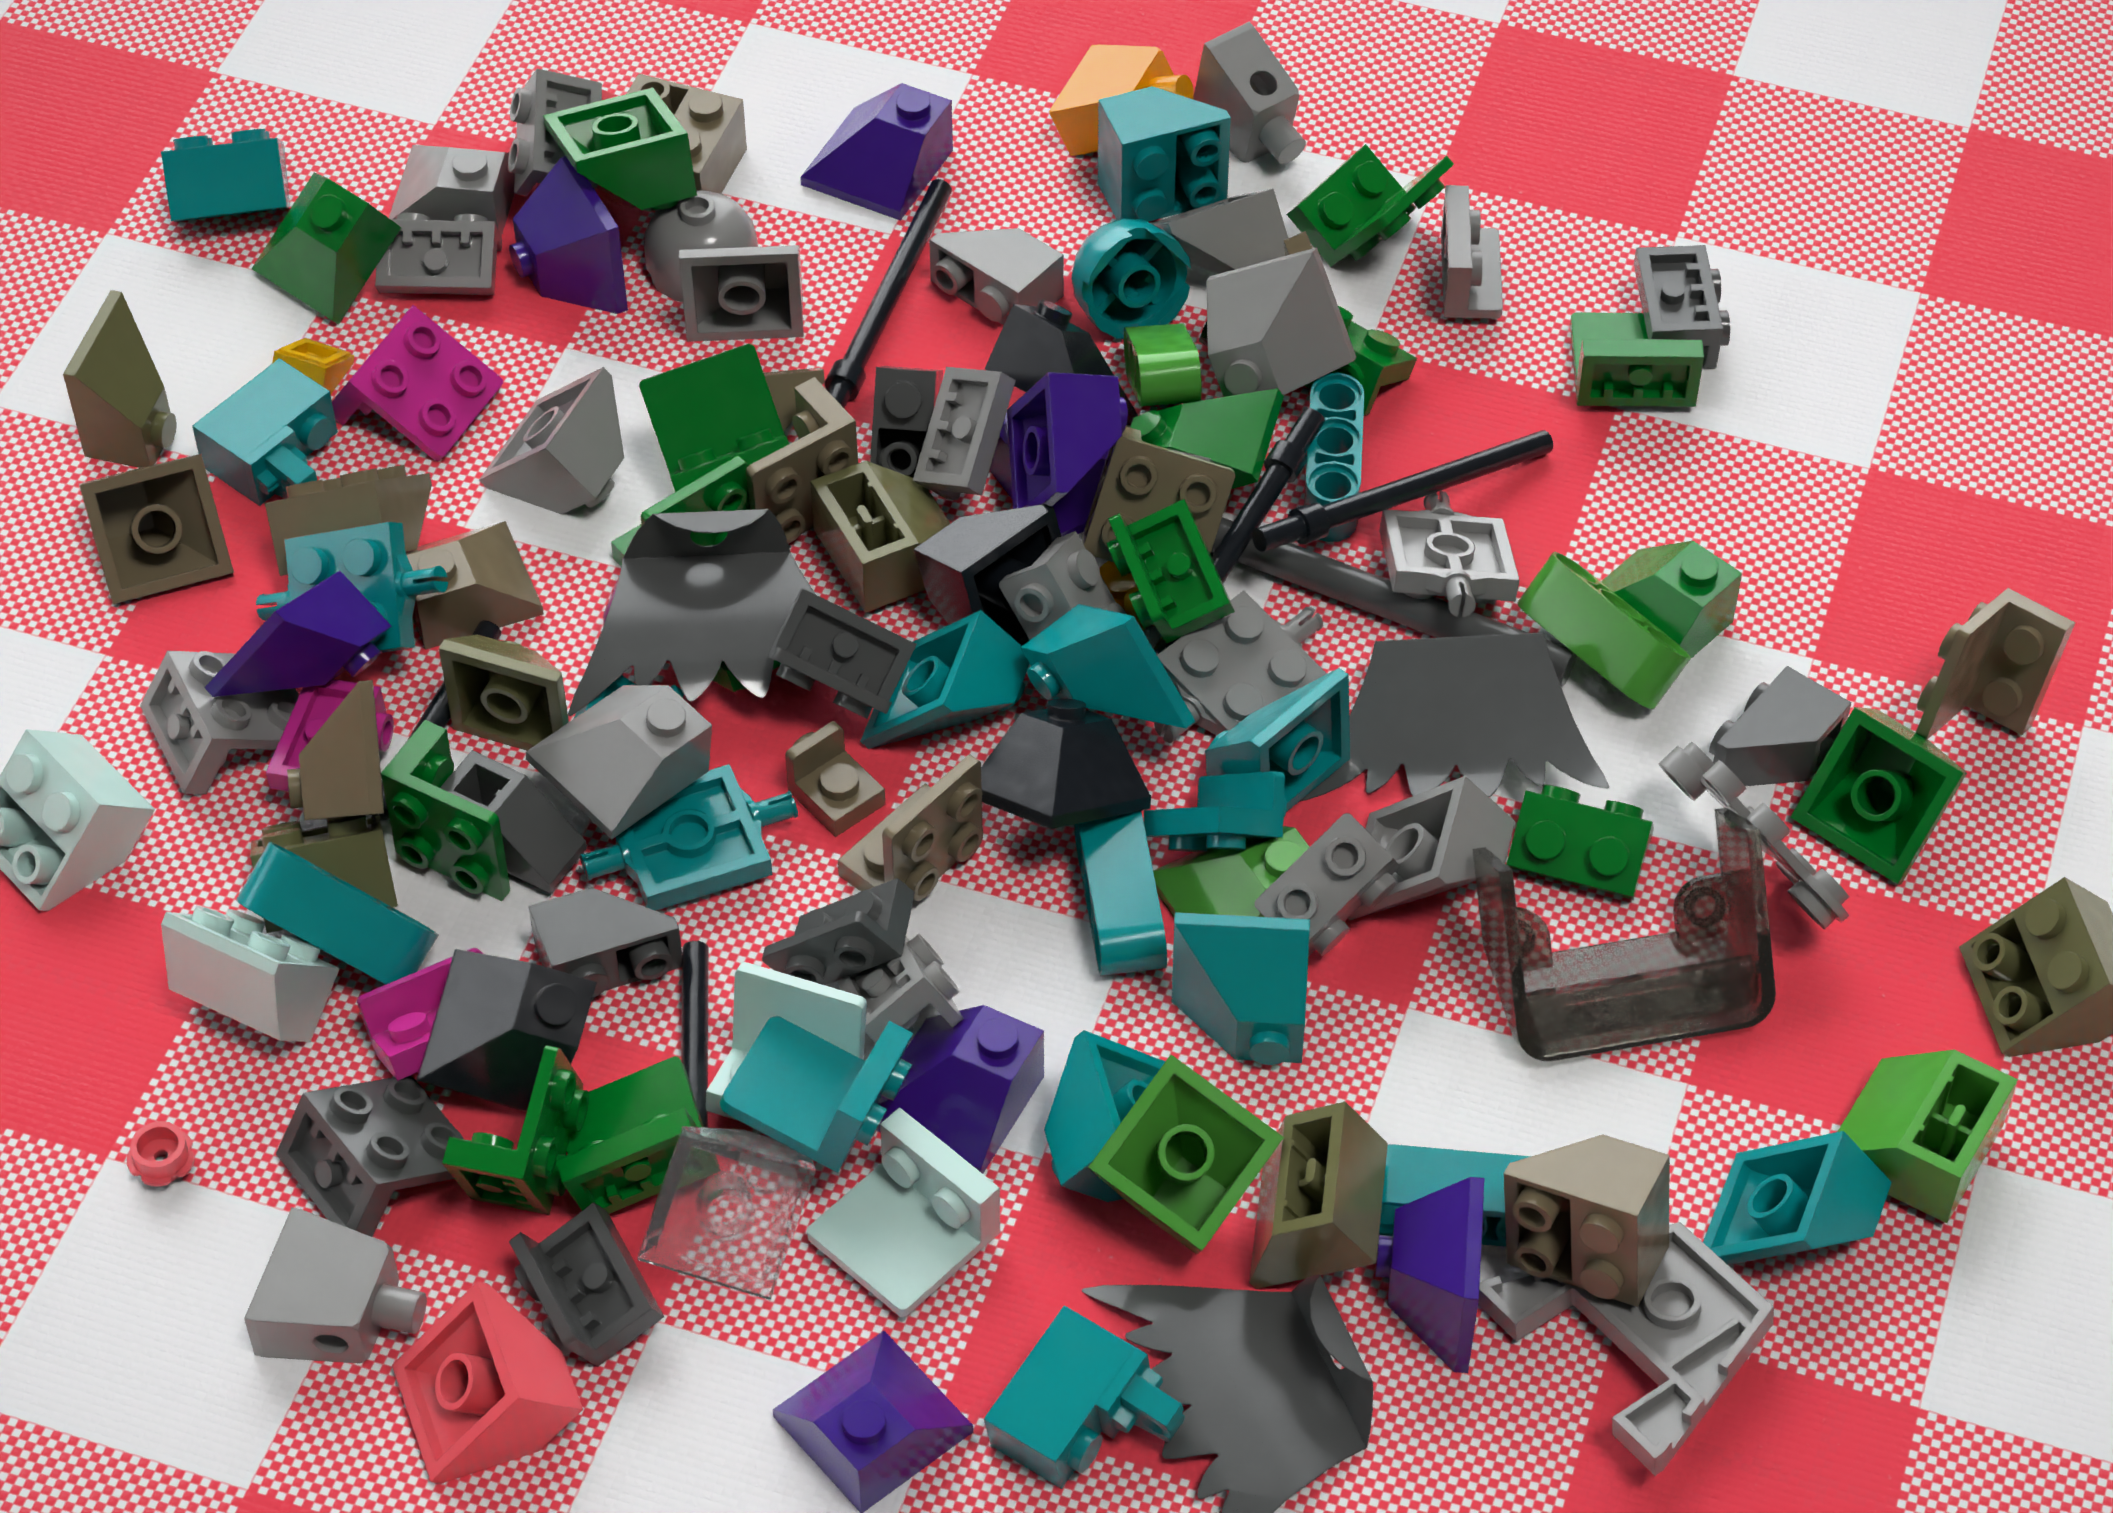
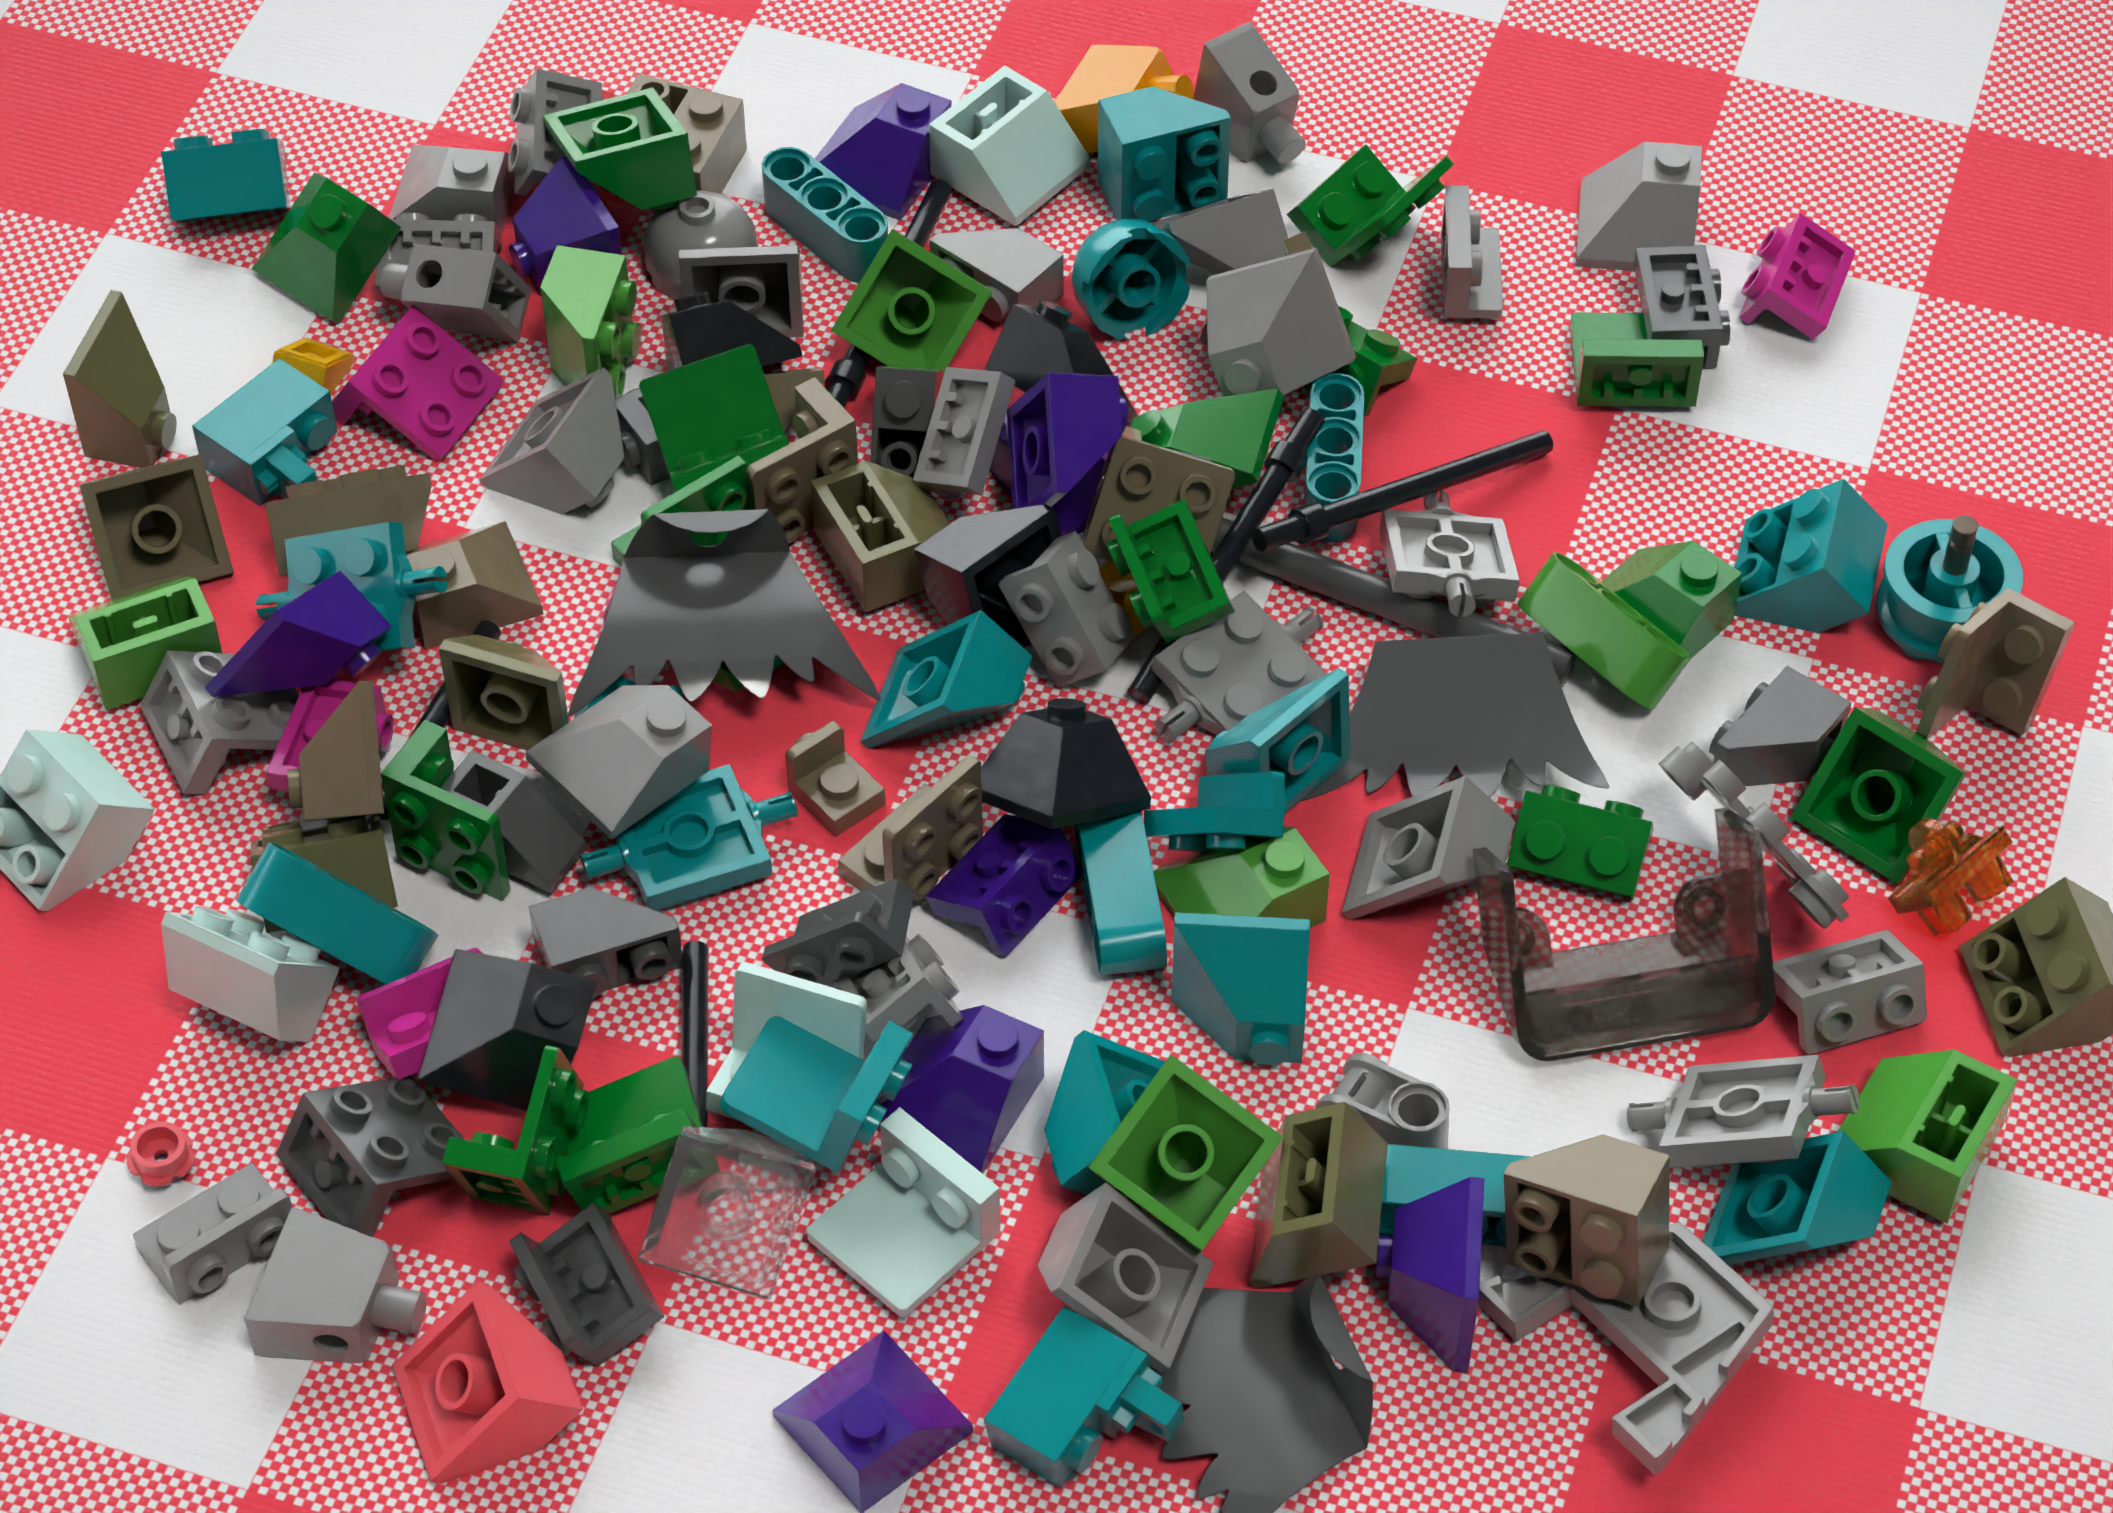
(131, 635): none -> bright green slope
(214, 1233): none -> light grey bracket
(461, 290): none -> light grey torso
(589, 314): none -> bright green slope
(639, 438): none -> dark grey bracket
(710, 328): none -> black slope
(822, 211): none -> teal beam
(841, 652): dark grey bracket -> none
(911, 307): none -> bright green slope
(1006, 146): none -> light aqua slope
(1007, 881): none -> dark purple bracket
(1106, 664): teal slope -> none
(1125, 1272): none -> light grey slope
(1162, 364): bright green beam -> none
(1332, 882): light grey bracket -> none
(1393, 1102): none -> light grey piece
(1638, 202): none -> light grey slope
(1743, 1111): none -> light grey plate
(1798, 276): none -> dark pink bracket
(1811, 560): none -> teal slope
(1852, 990): none -> light grey bracket
(1938, 578): none -> teal wheel
(1944, 864): none -> clear orange hips

